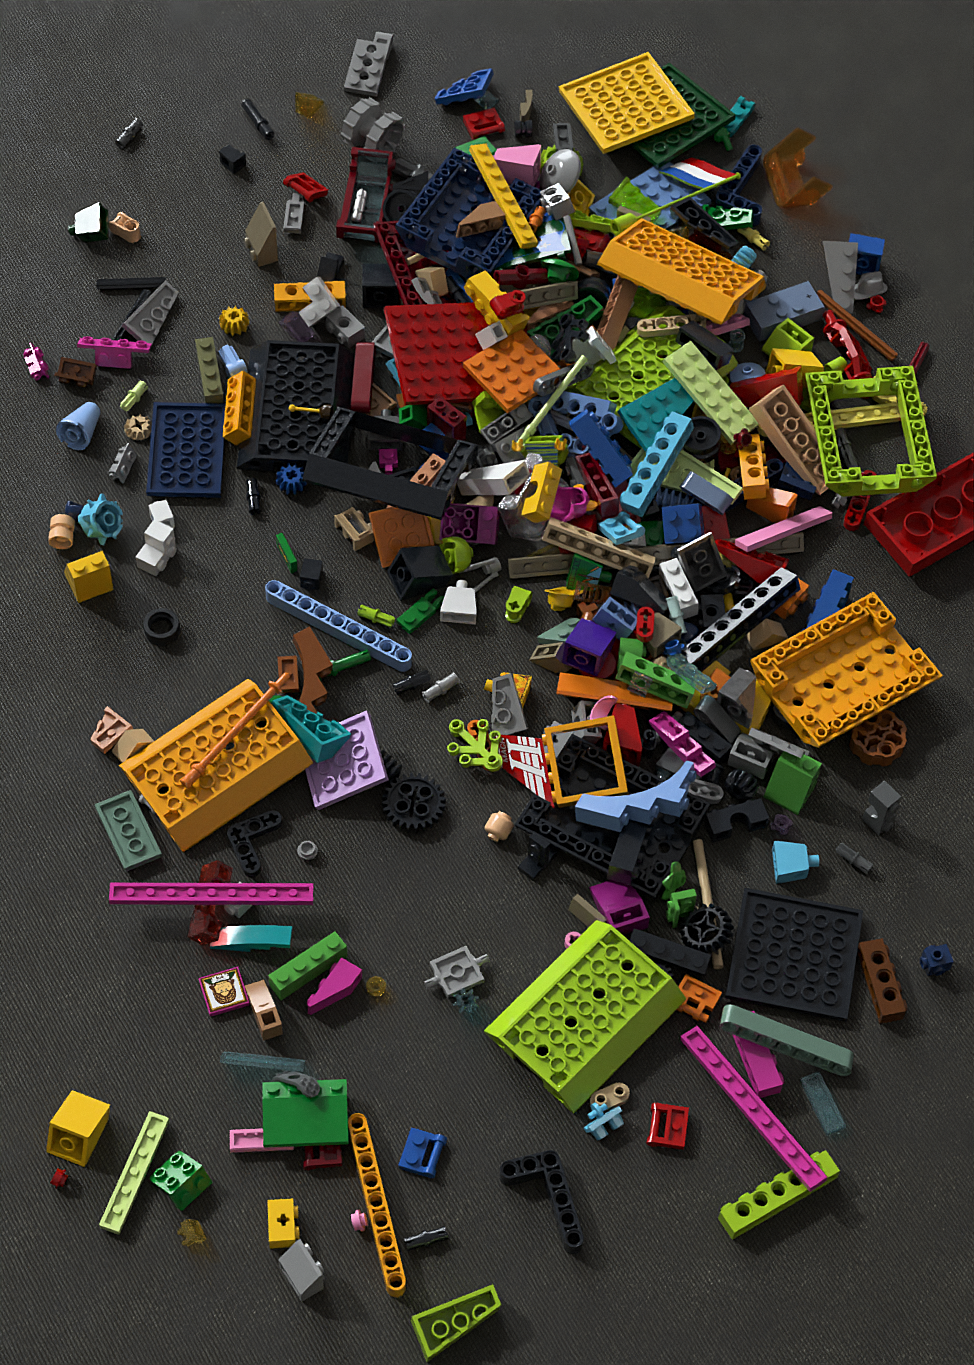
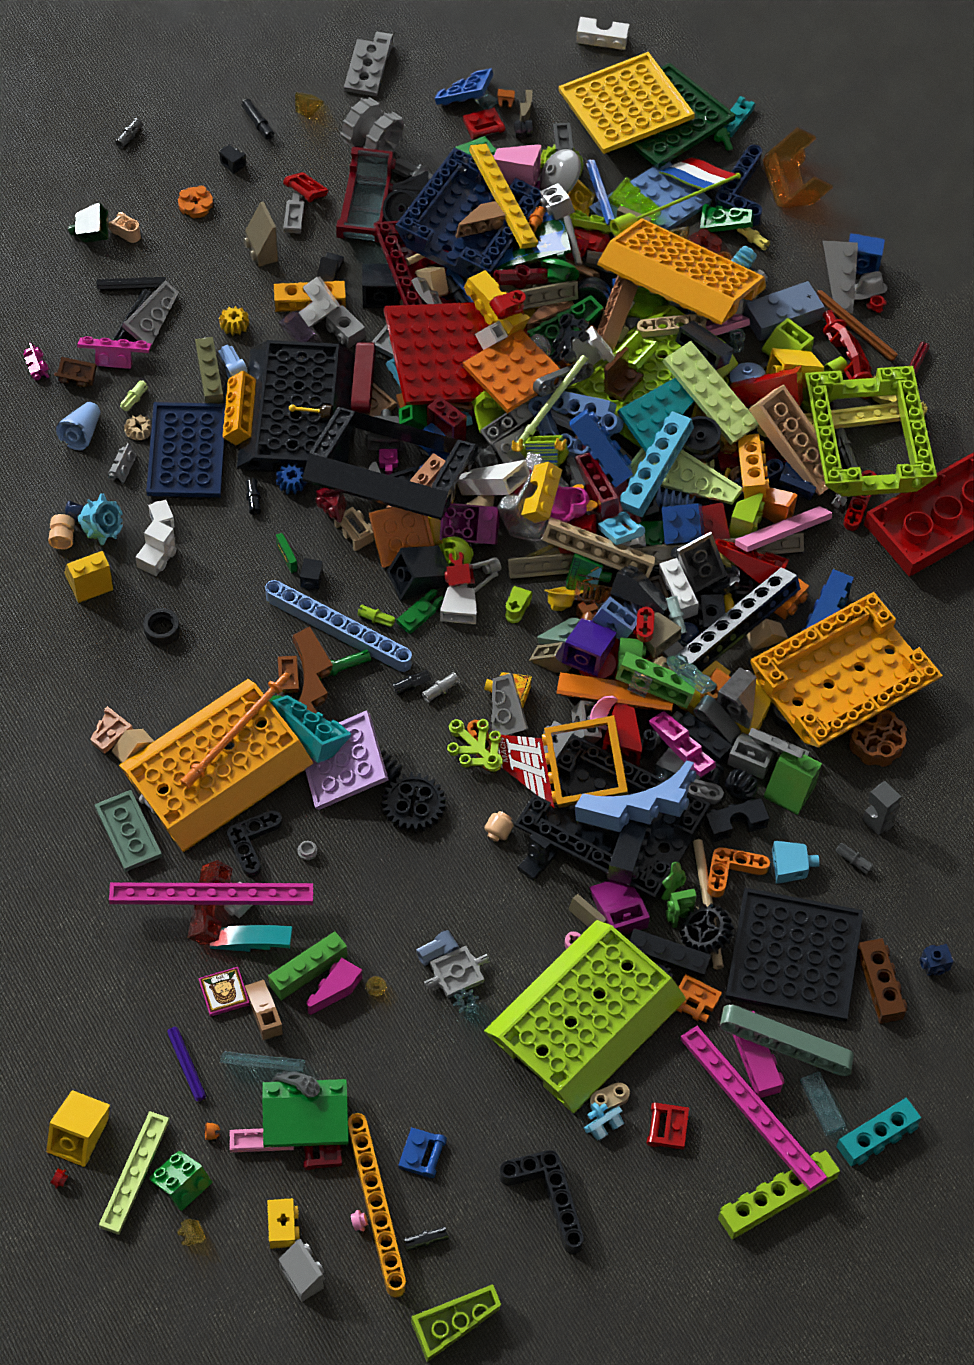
(186, 1064): none -> dark purple axle
(199, 194): none -> orange plate
(210, 1129): none -> orange hinge
(332, 502): none -> dark red slope
(359, 205): white axle -> none
(440, 946): none -> sand blue piece
(460, 573): none -> red brick
(506, 95): none -> orange tile
(589, 34): none -> white arch
(600, 191): none -> axle
(619, 377): none -> reddish brown bracket
(639, 350): none -> lime bracket
(673, 647): blue plate -> none
(691, 215): black wedge -> none
(706, 493): sand blue beam -> none
(725, 864): none -> orange beam
(743, 439): dark red plate -> none
(746, 516): none -> lime slope
(781, 819): clear purple plate -> none
(901, 1112): none -> teal brick

